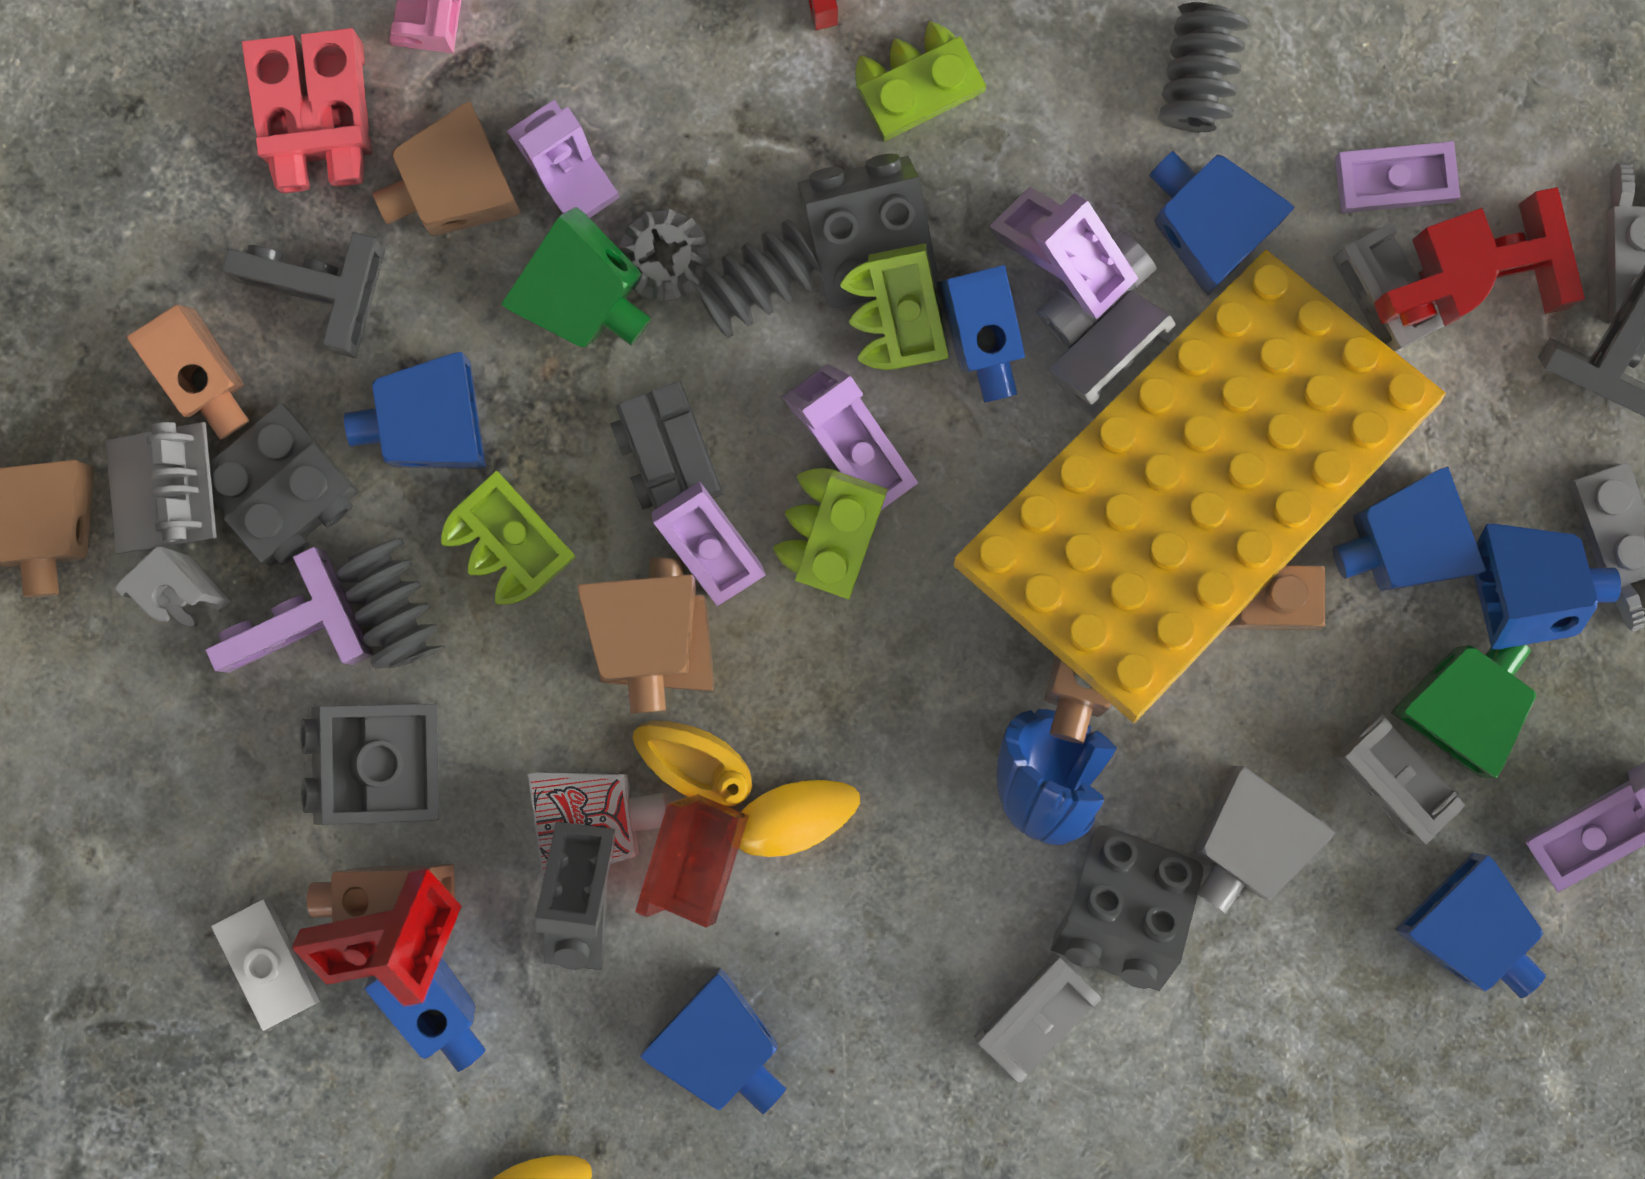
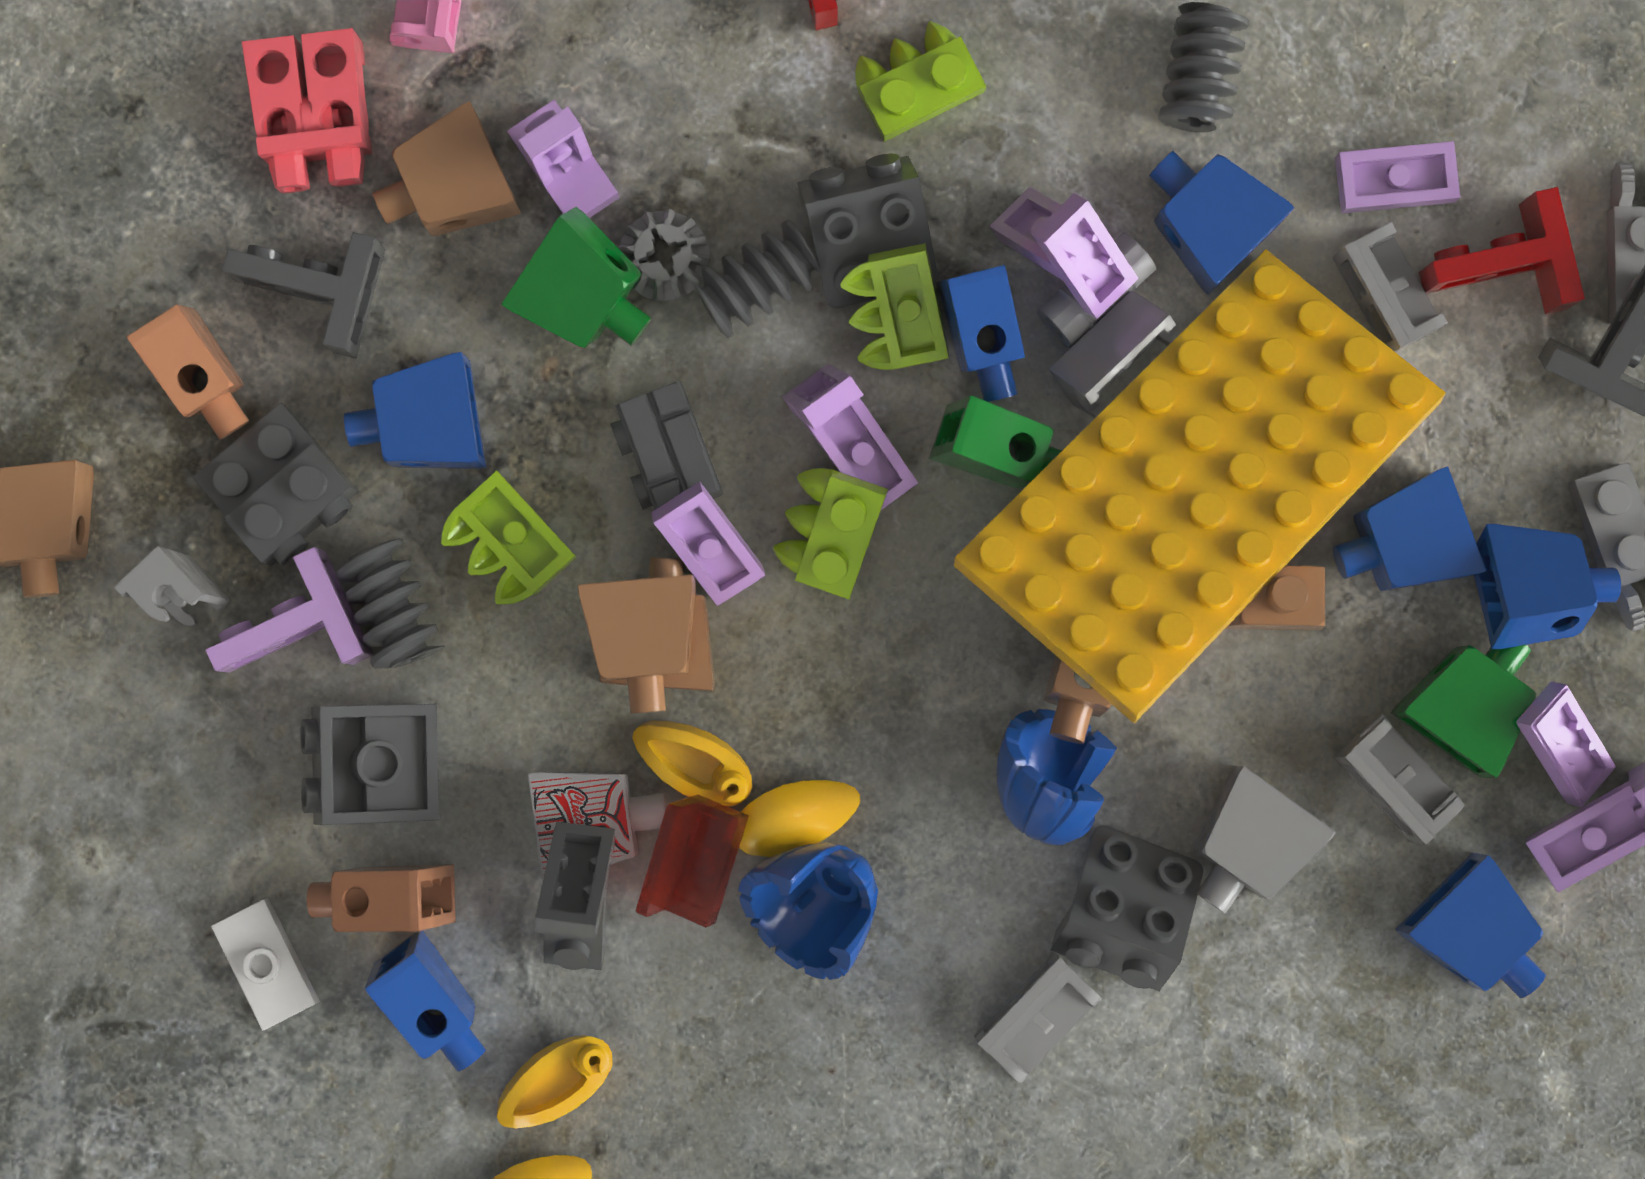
(161, 487): light grey hinge -> none
(392, 945): red bracket -> none
(554, 1082): none -> yellow arm
(718, 1048): blue torso -> none
(812, 906): none -> blue hair
(977, 440): none -> green torso
(1458, 268): red brick -> none
(1566, 744): none -> lavender plate

